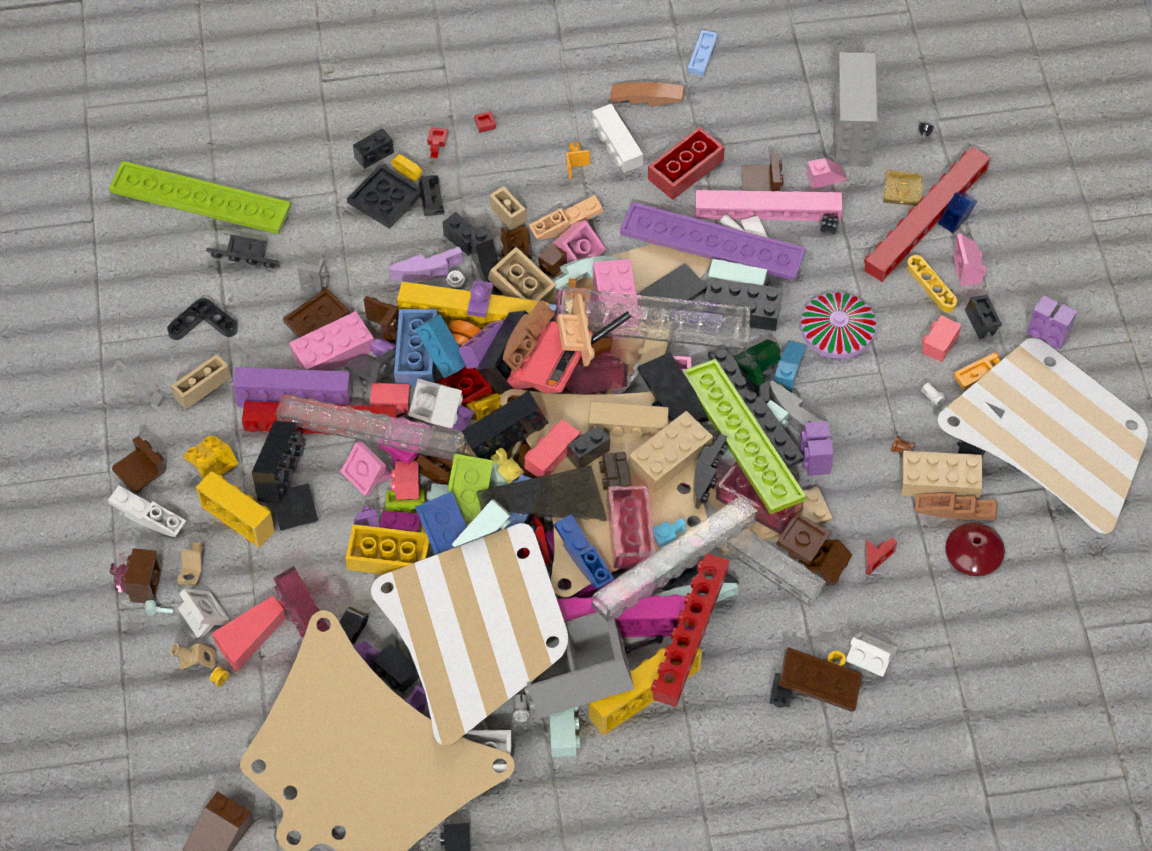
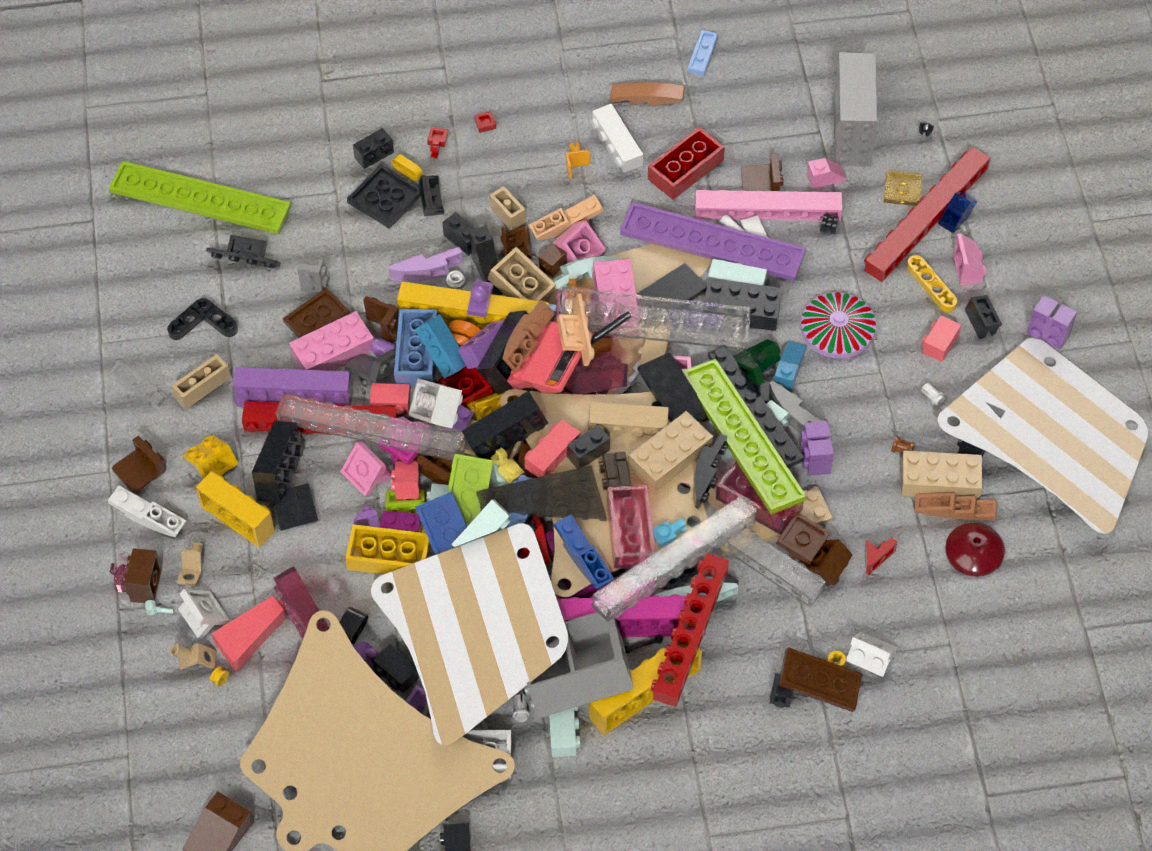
(972, 373): light orange plate -> none

